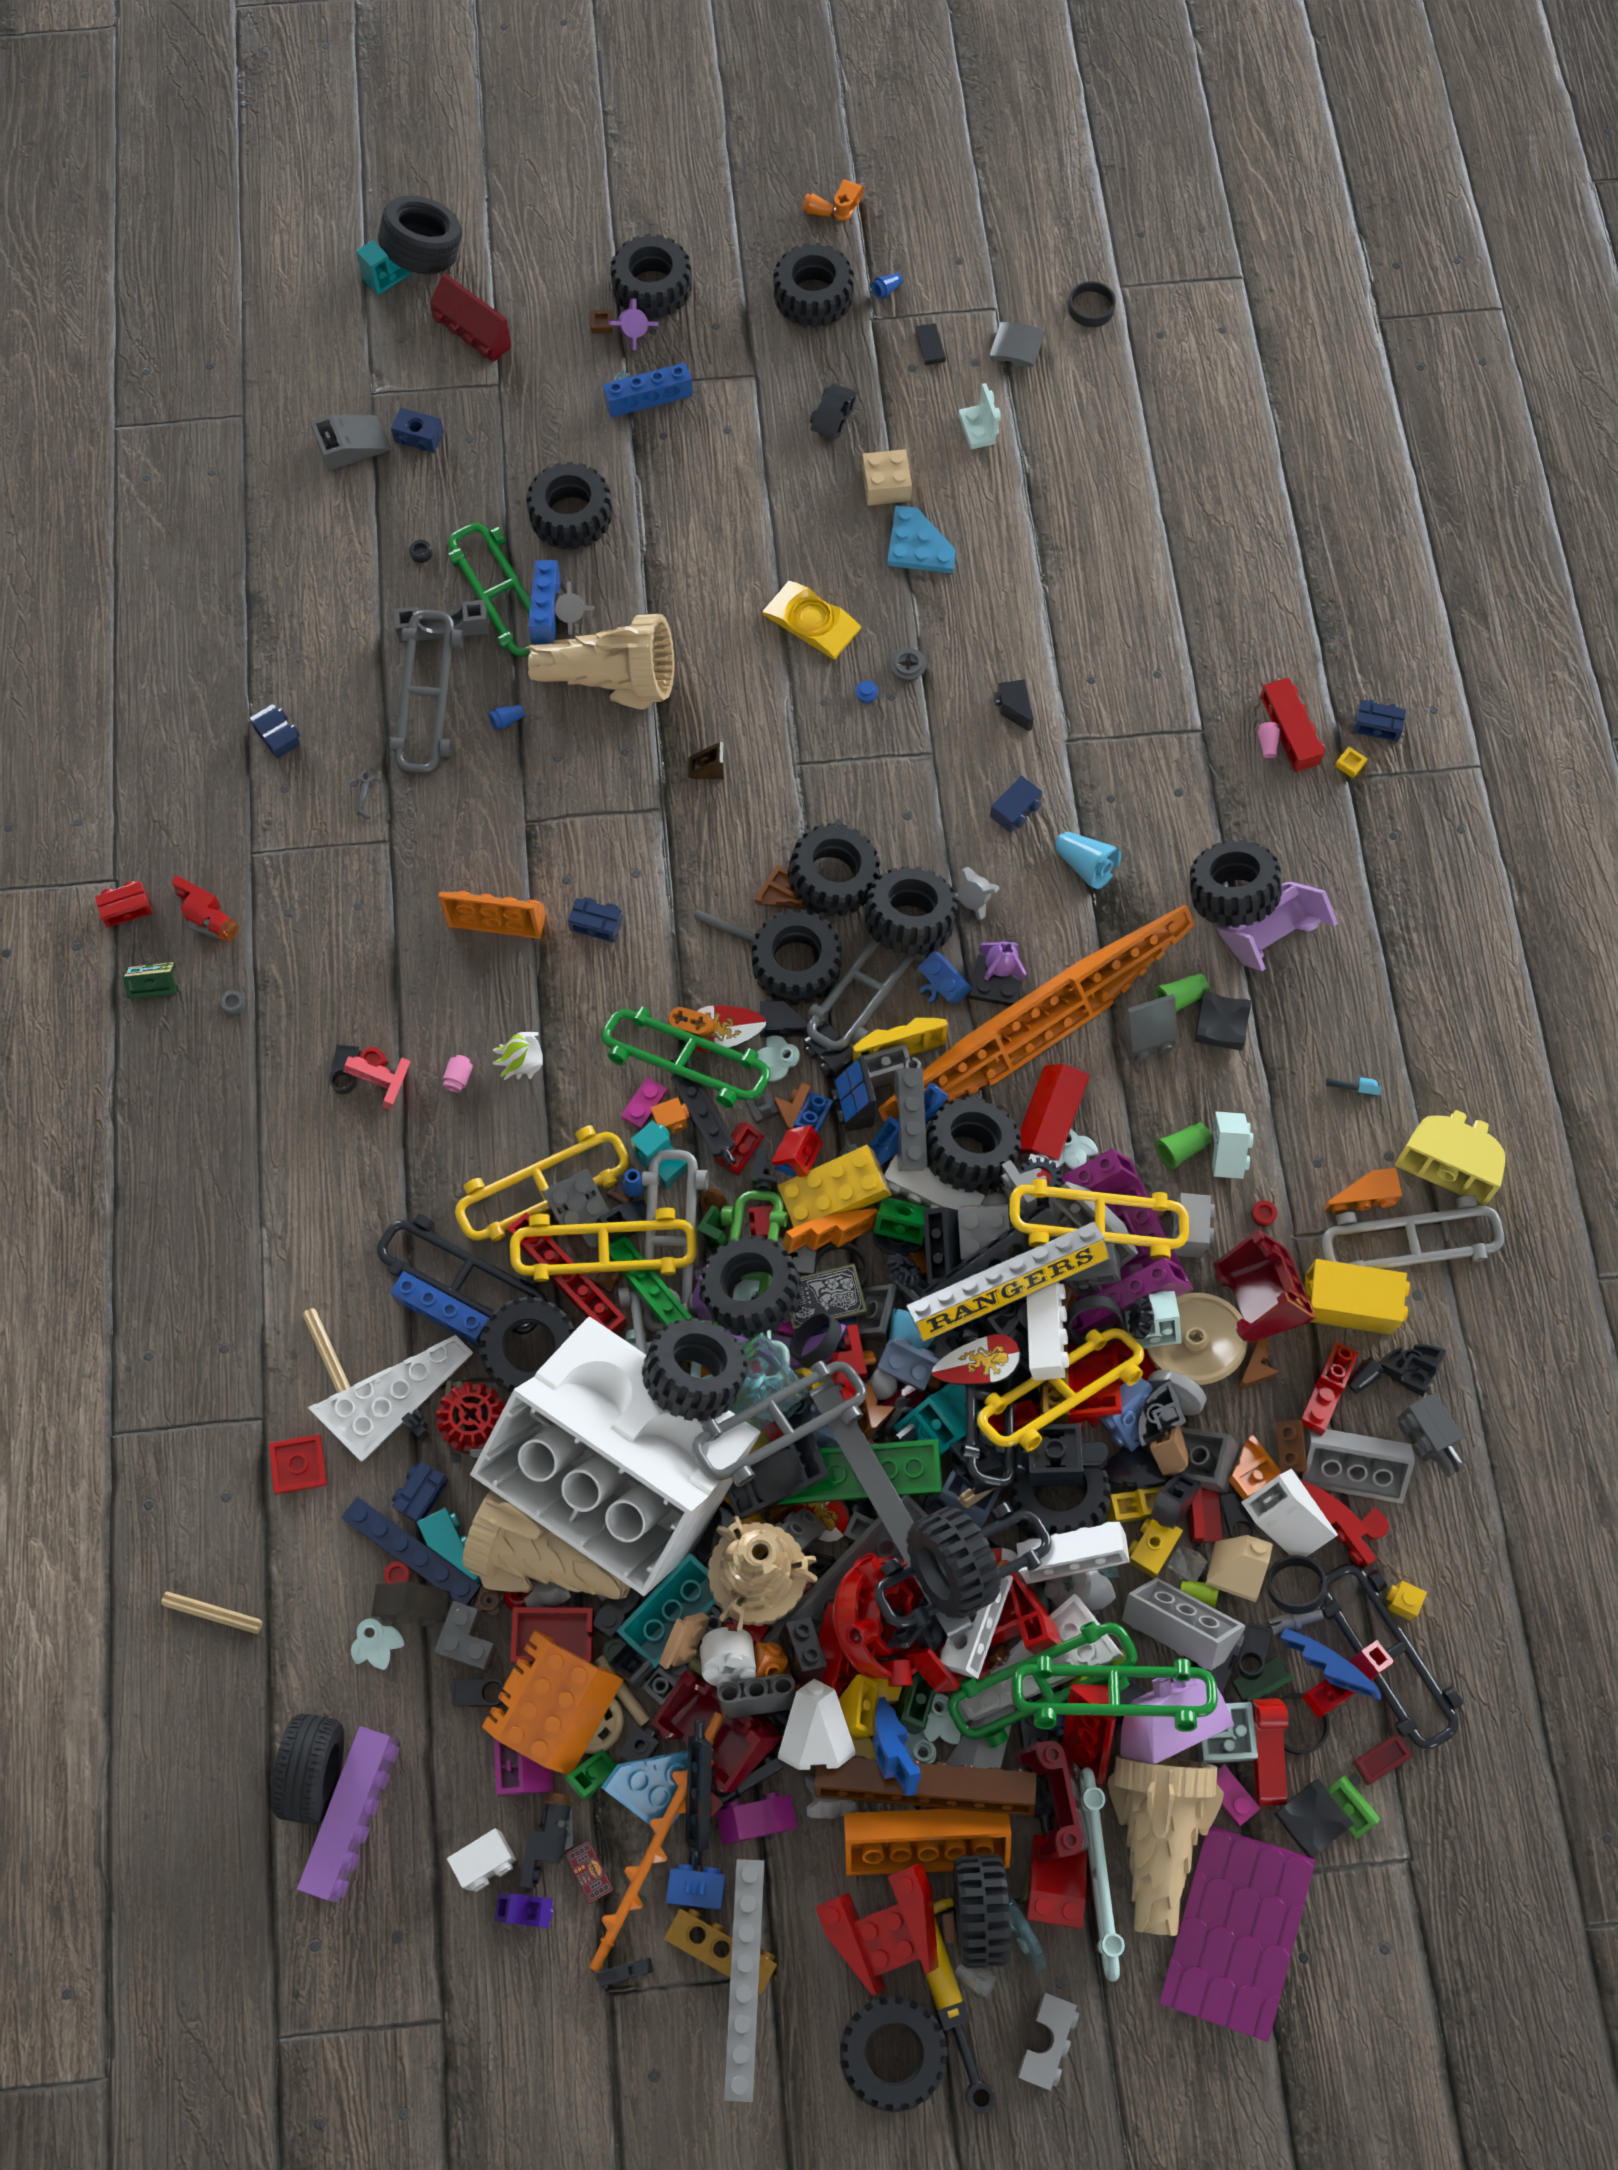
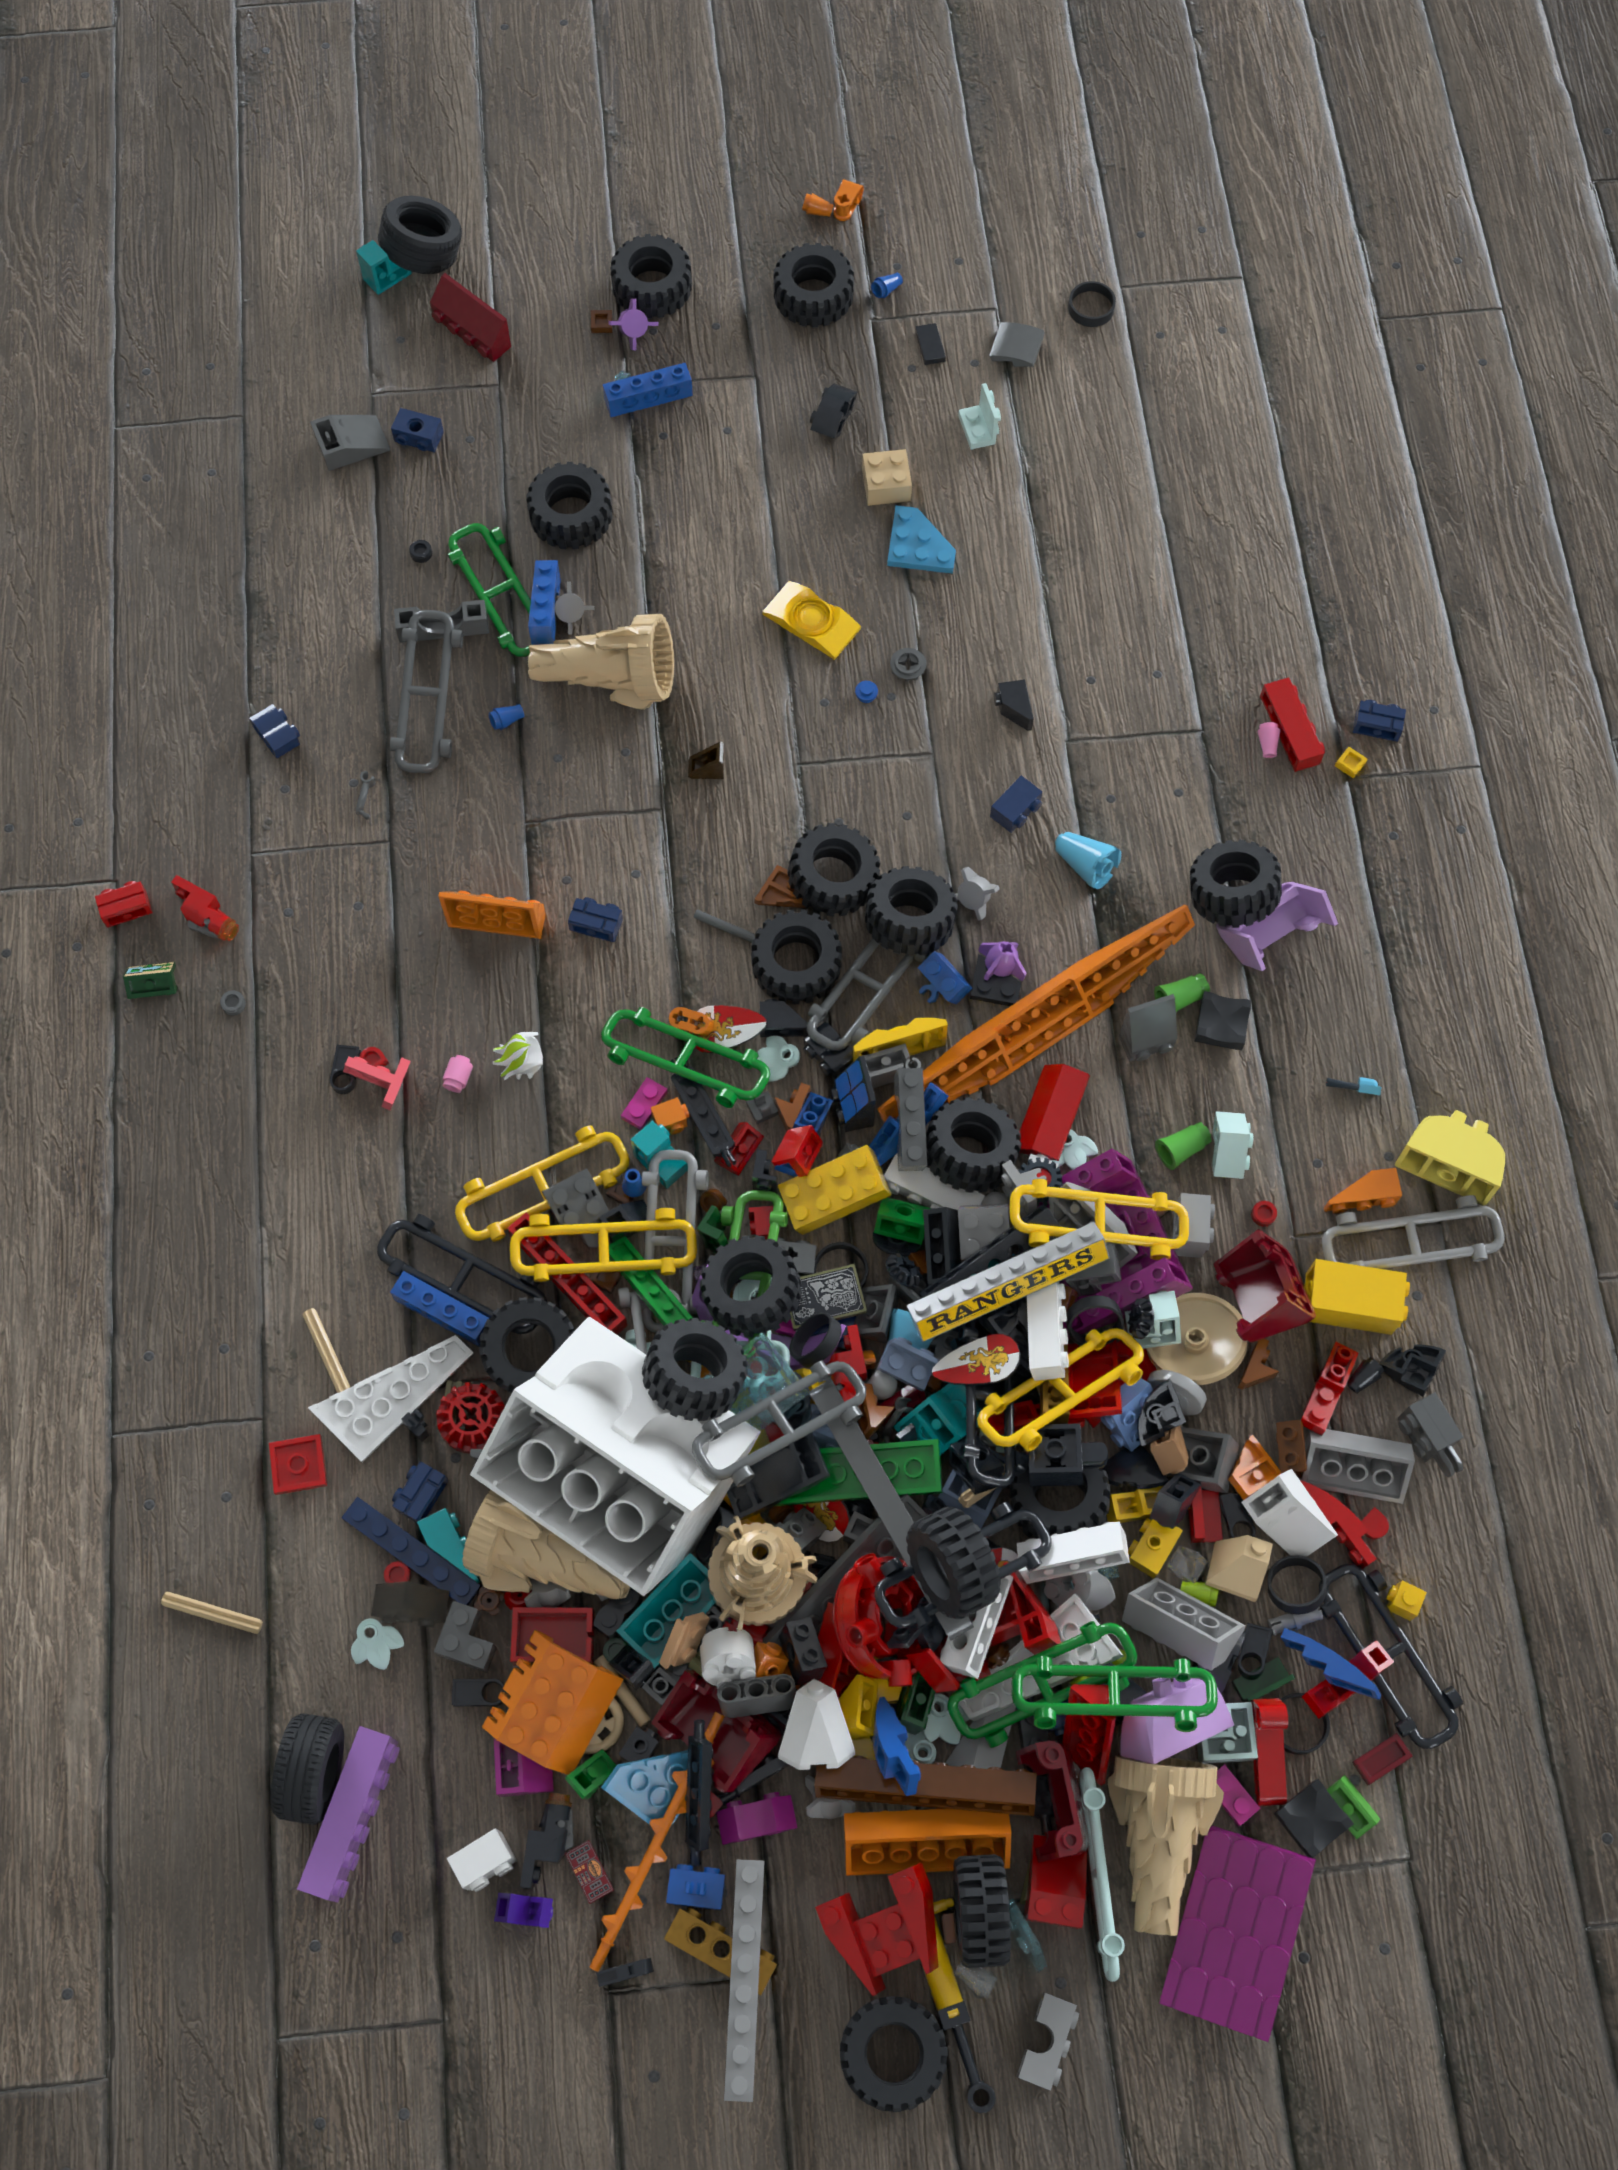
(833, 1228): orange slope -> none

